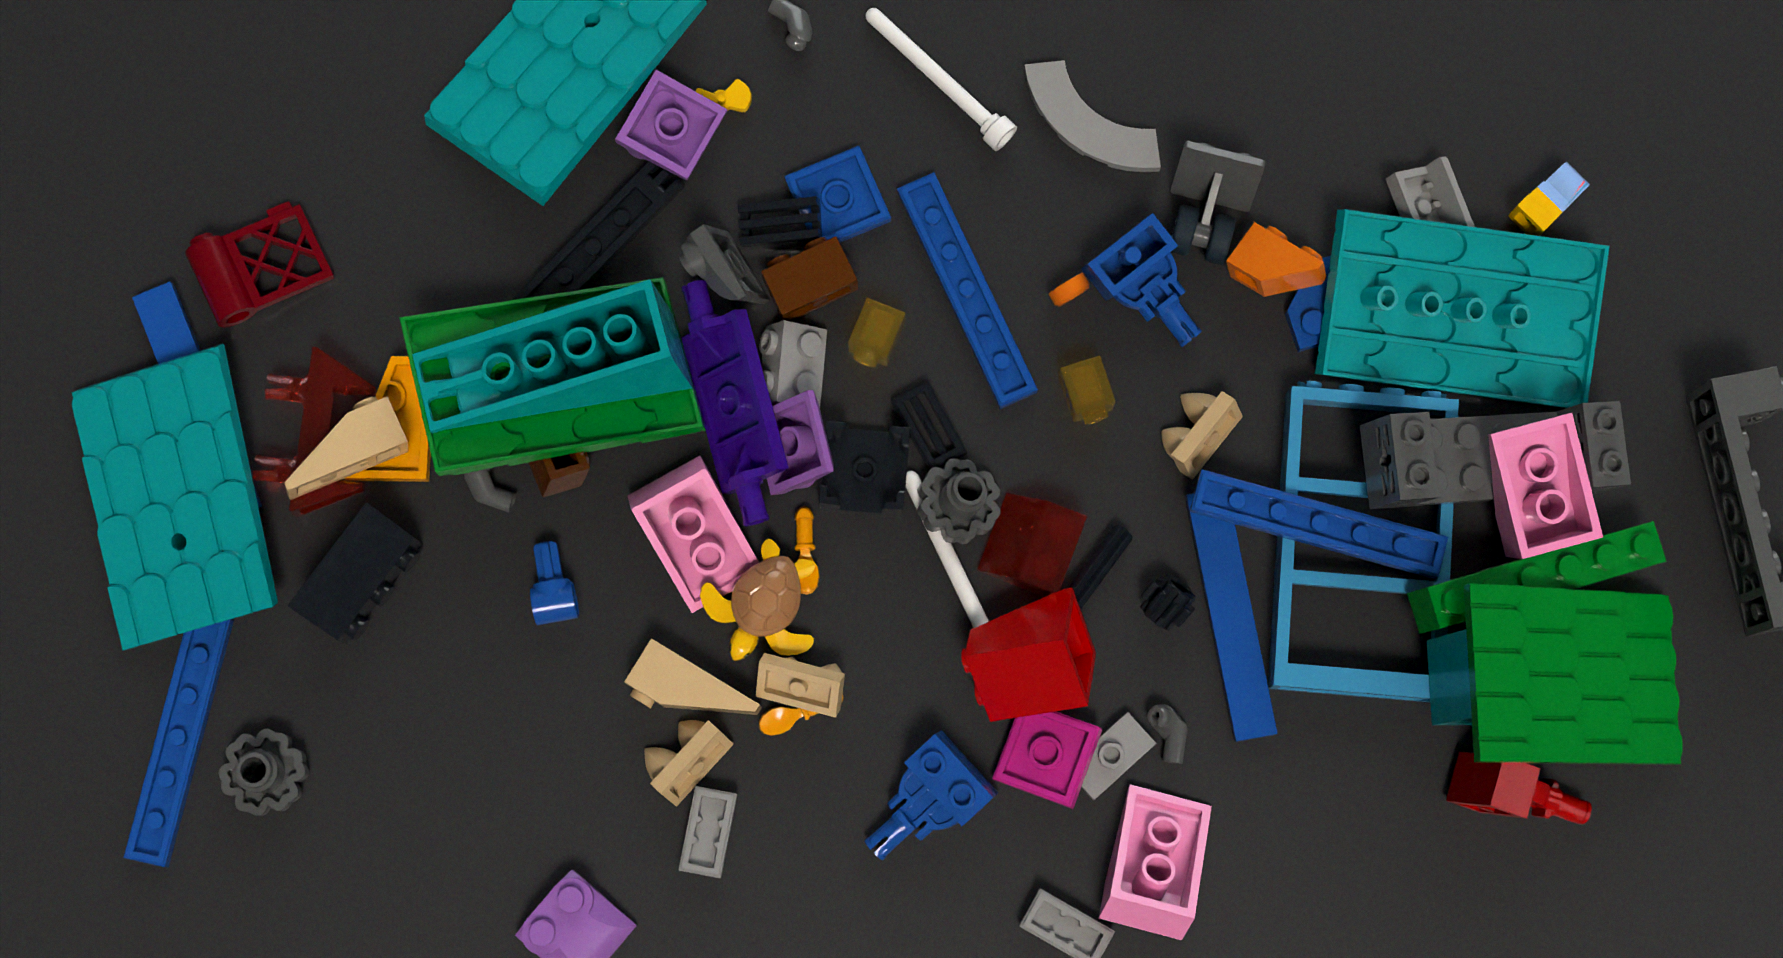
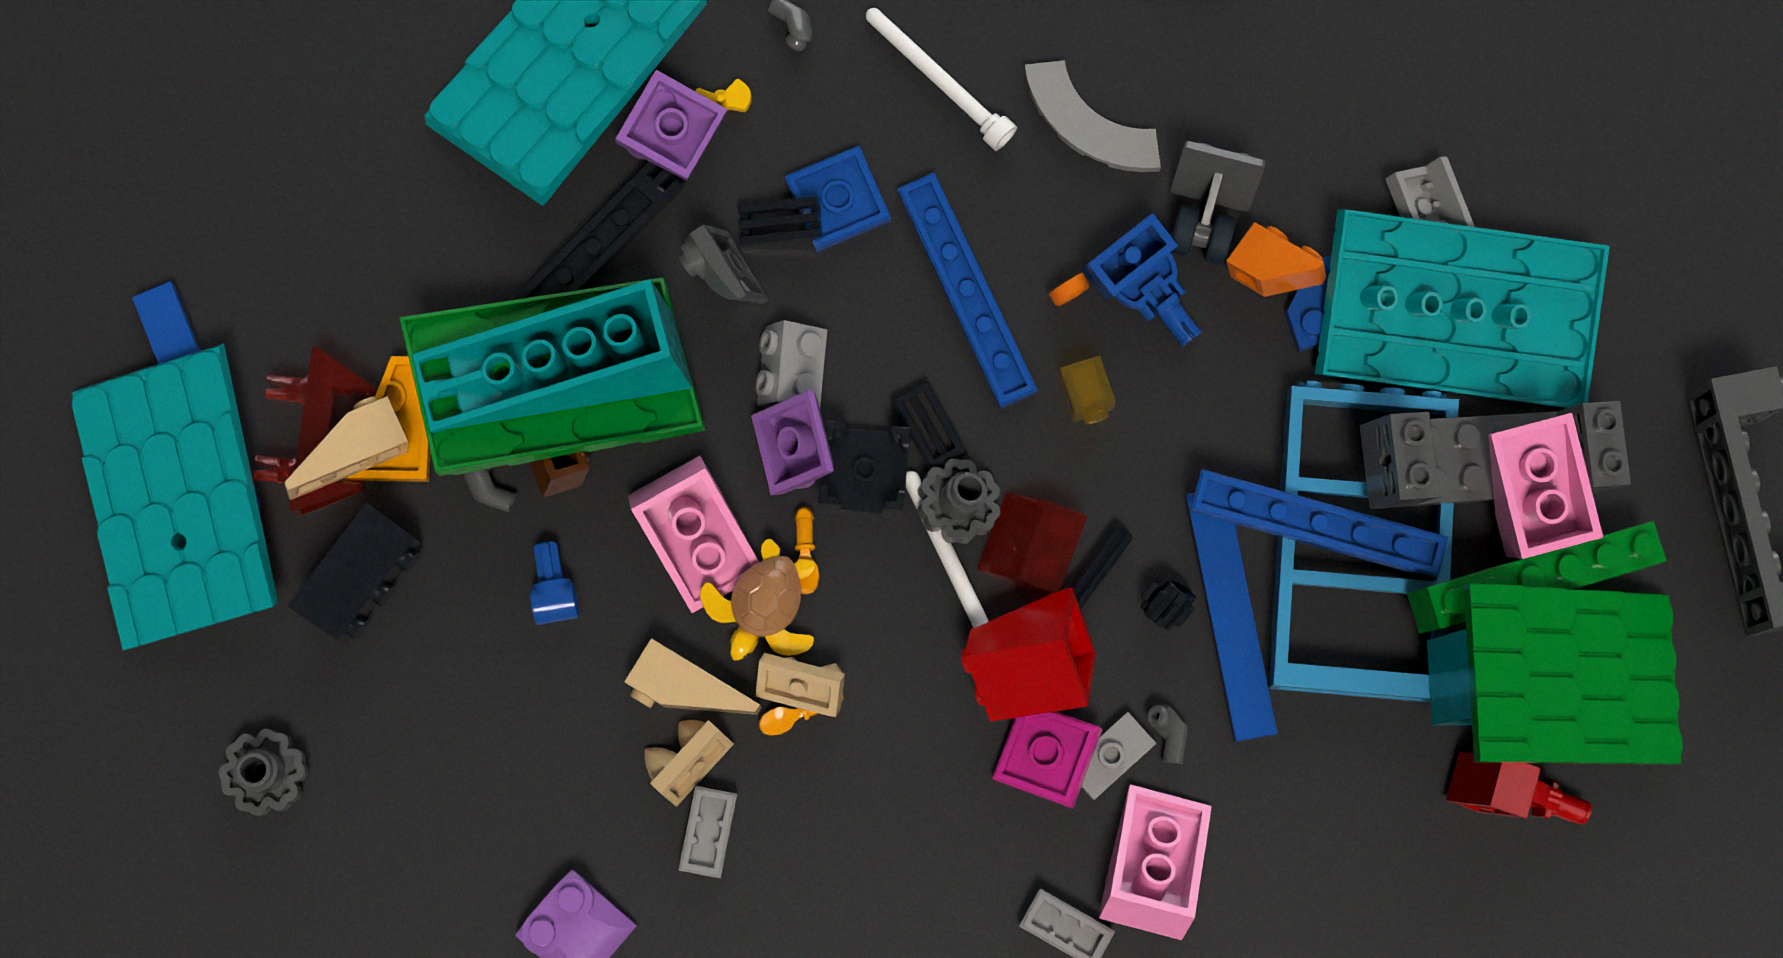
(177, 744): blue tile -> none
(224, 272): dark red piece -> none
(733, 401): dark purple plate -> none
(809, 278): reddish brown brick -> none
(876, 333): clear yellow brick -> none
(938, 789): blue brick -> none
(1213, 422): tan tile -> none
(1548, 200): leg -> none

